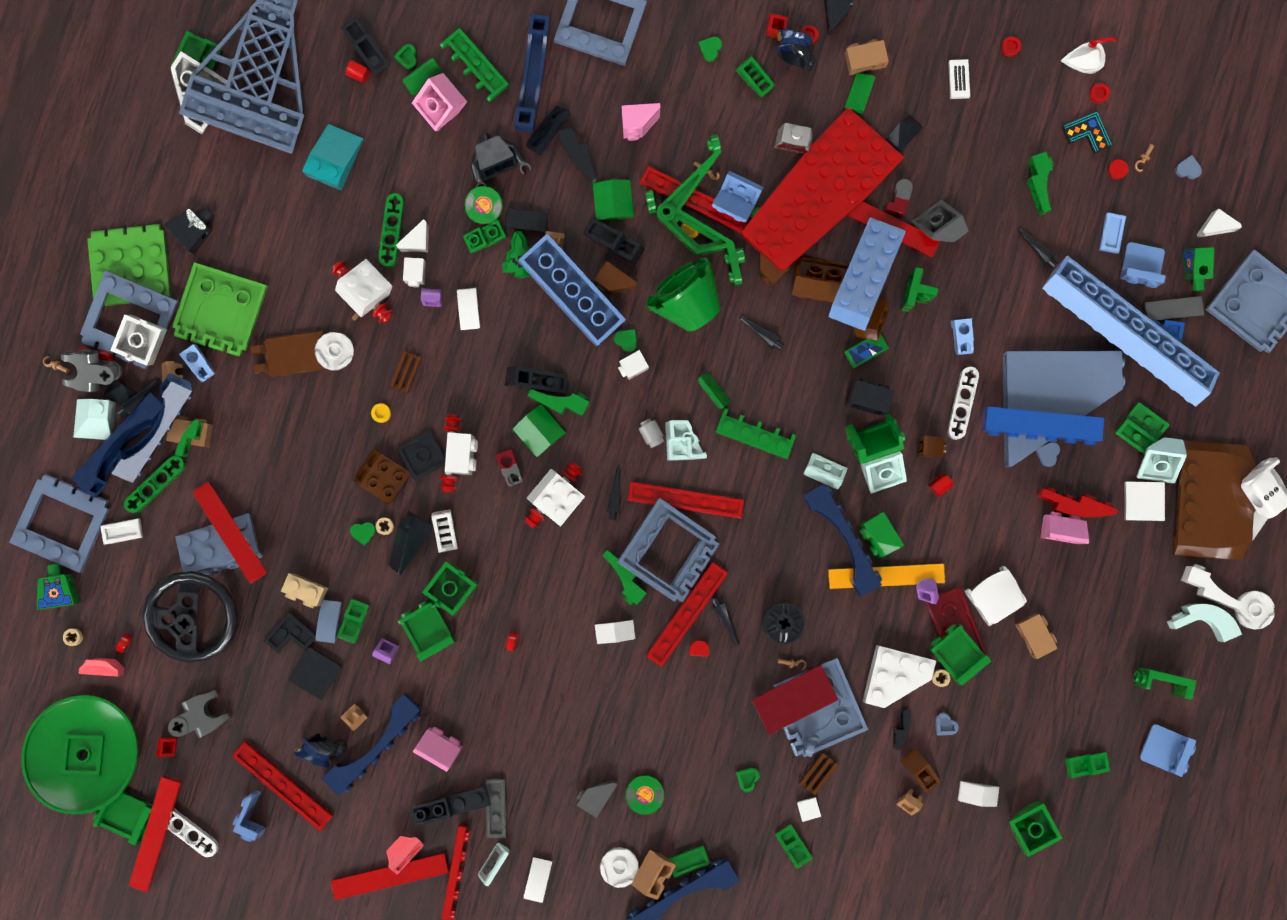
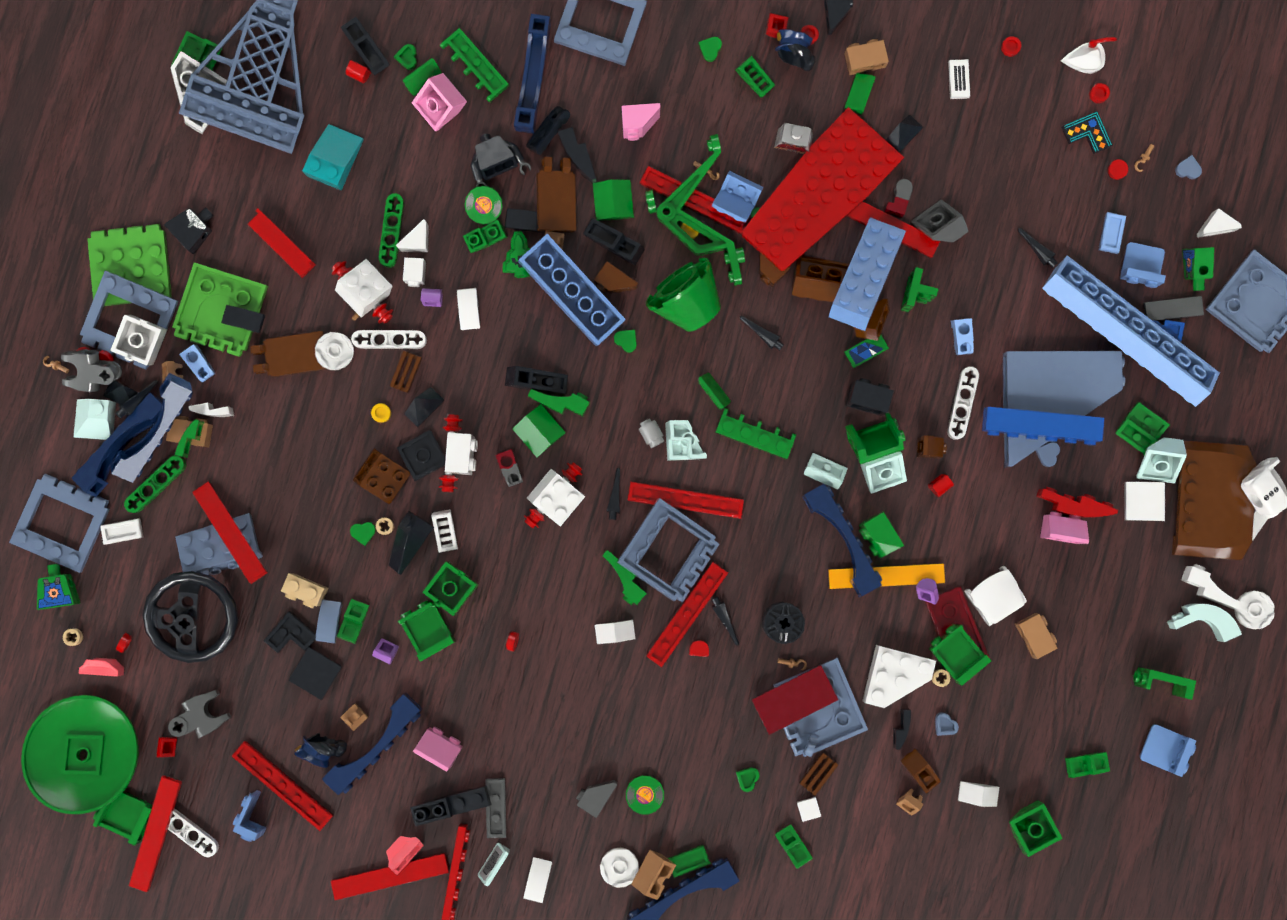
(207, 409): none -> white slope
(243, 319): none -> black slope
(281, 244): none -> red panel
(389, 339): none -> white beam
(423, 406): none -> black slope
(556, 197): none -> reddish brown tile
(633, 365): white brick -> none
(1040, 167): green slope -> none

